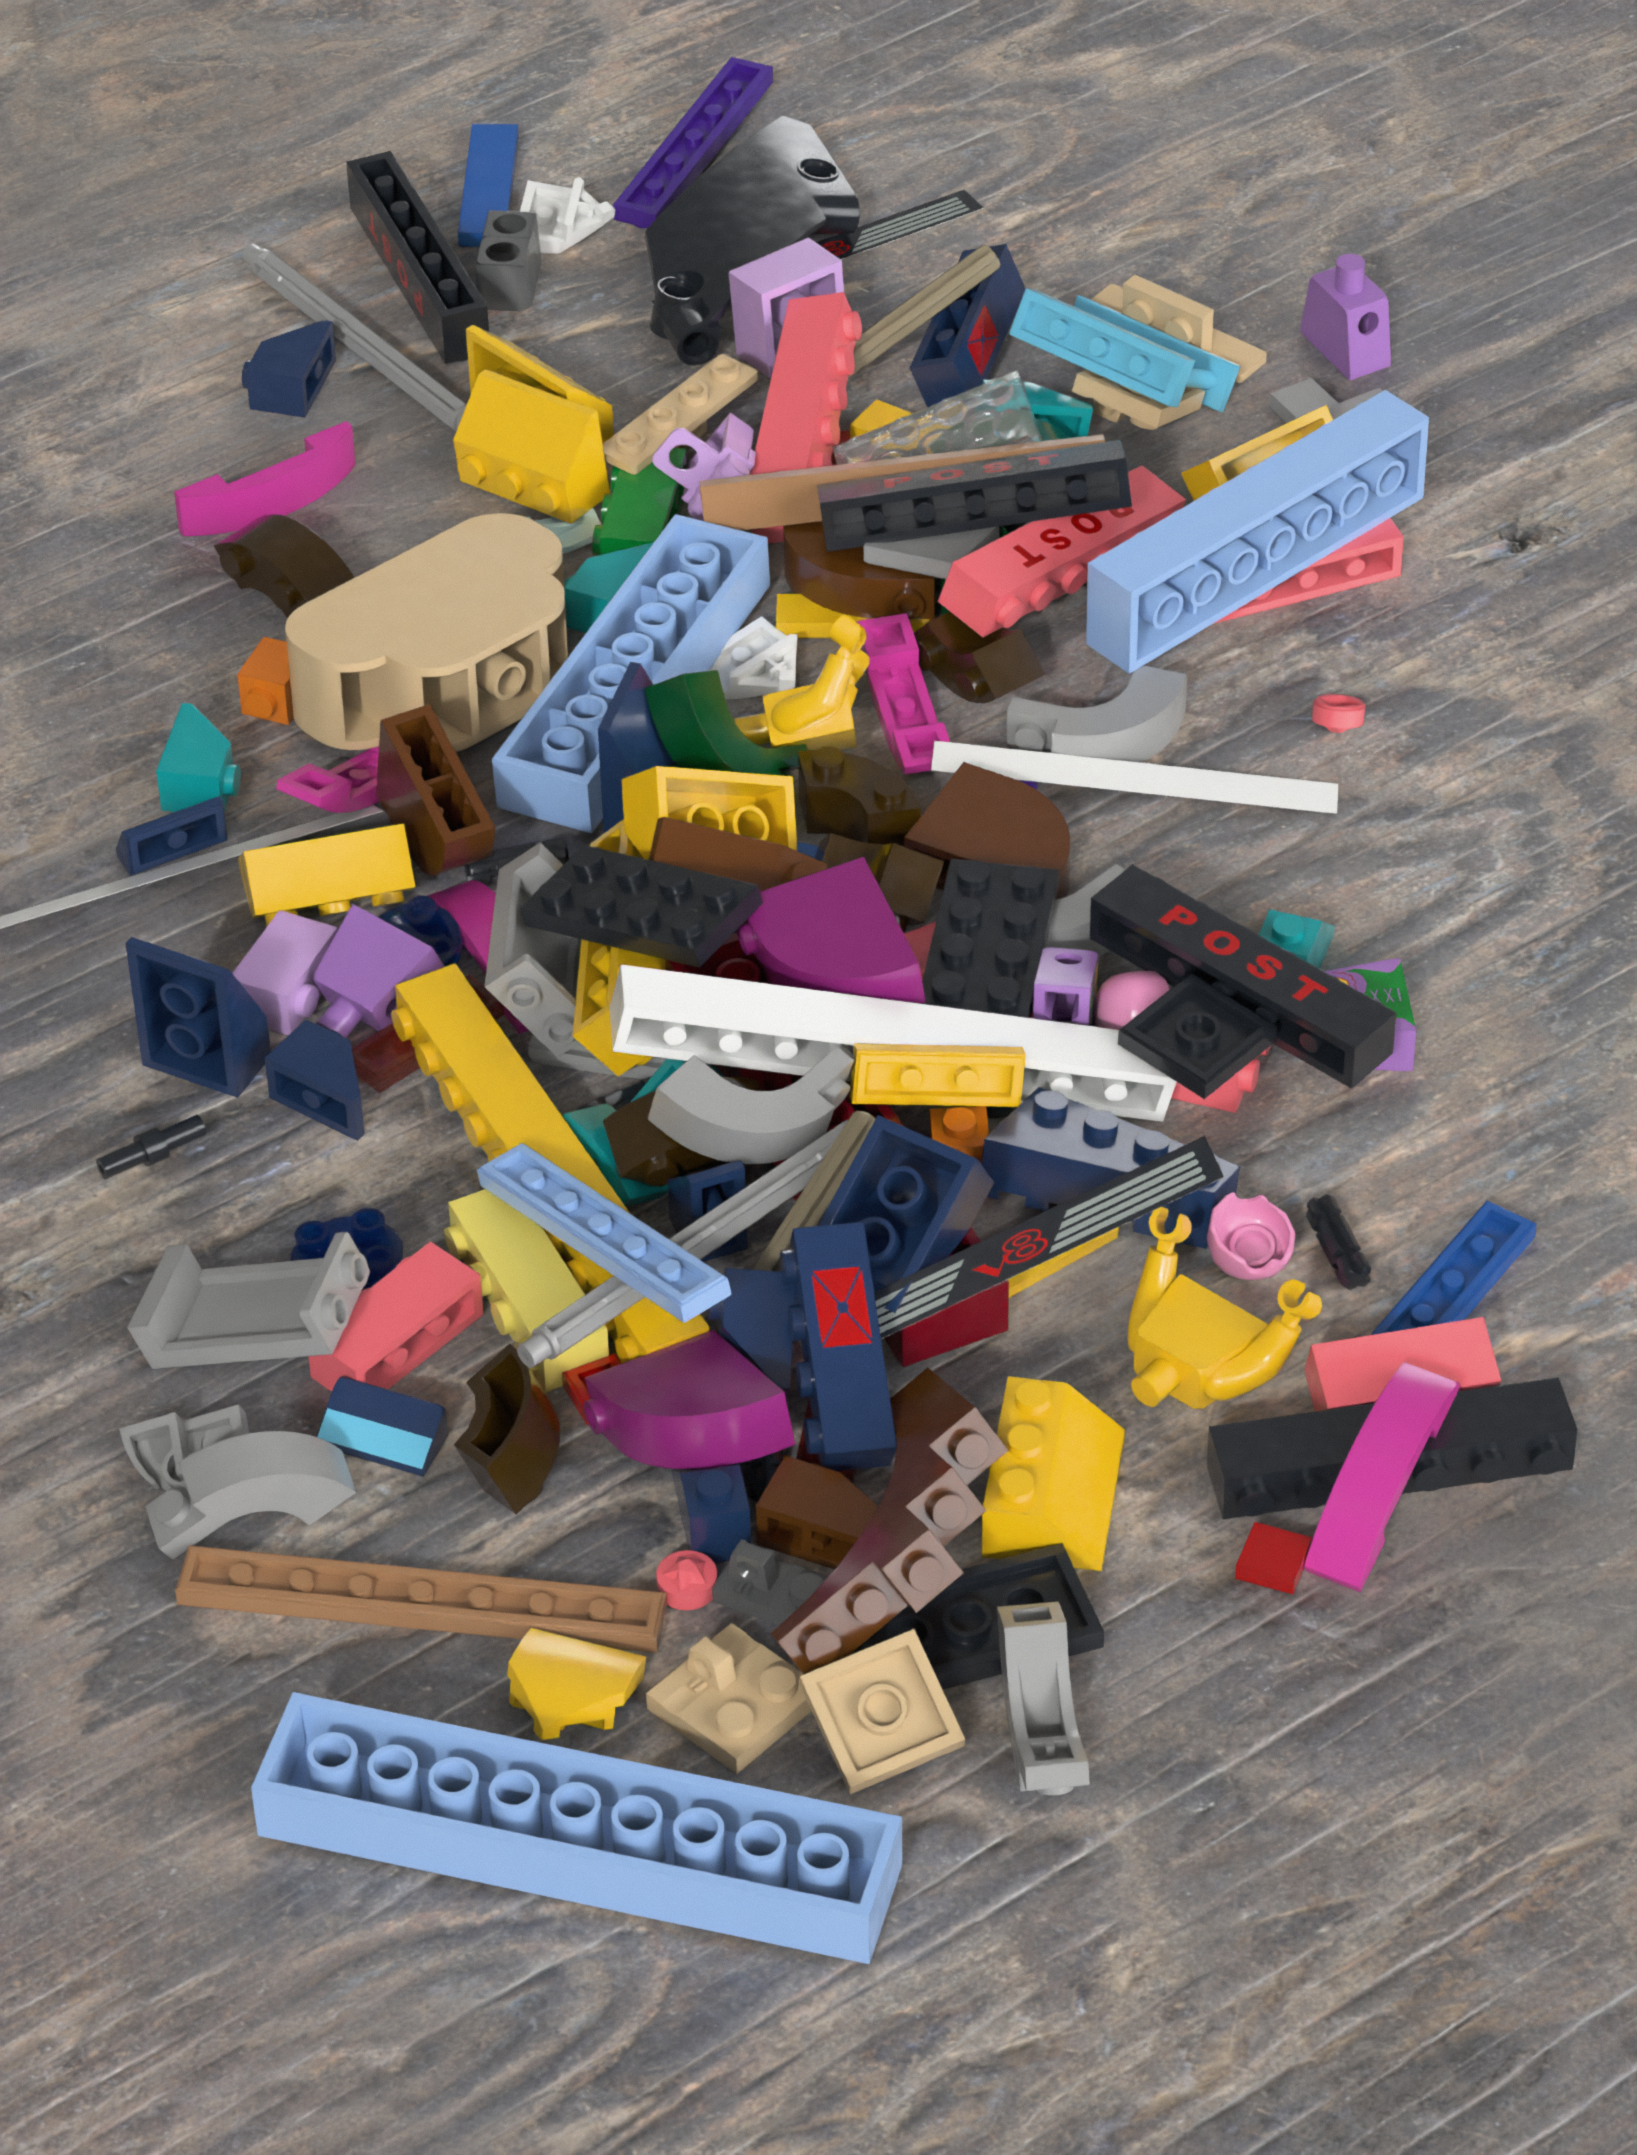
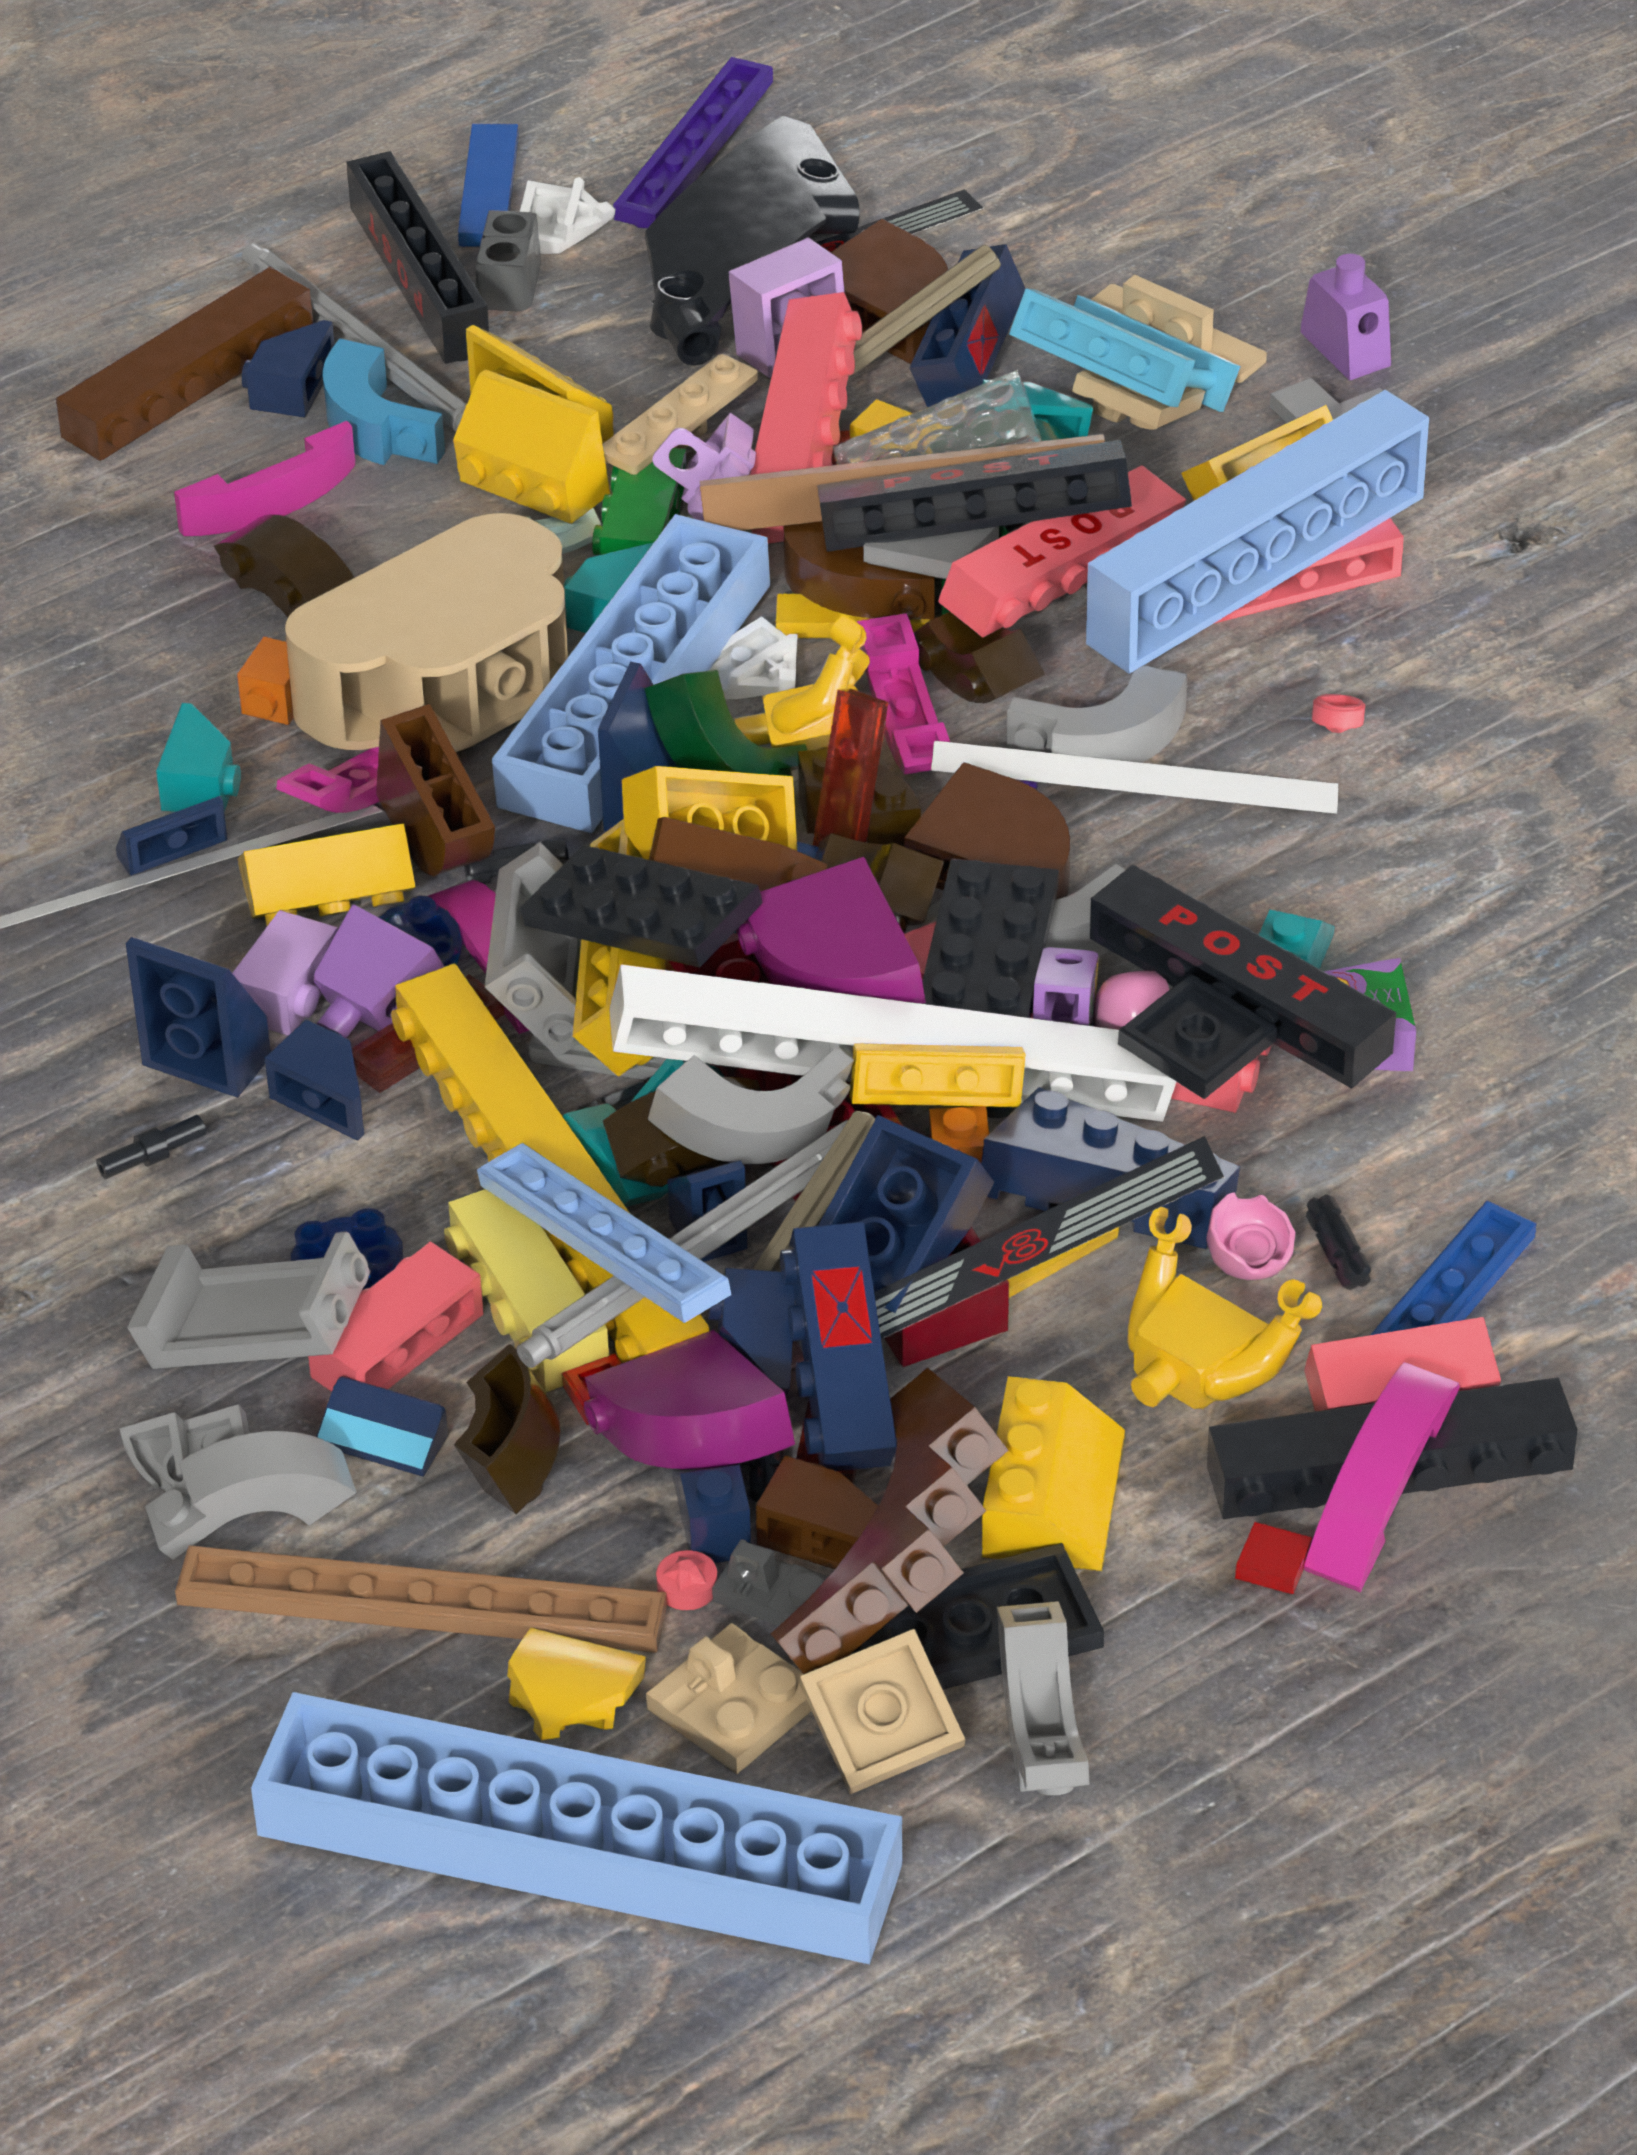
(180, 364): none -> reddish brown brick
(353, 390): none -> dark azure arch
(851, 766): none -> clear red tile
(883, 271): none -> reddish brown brick

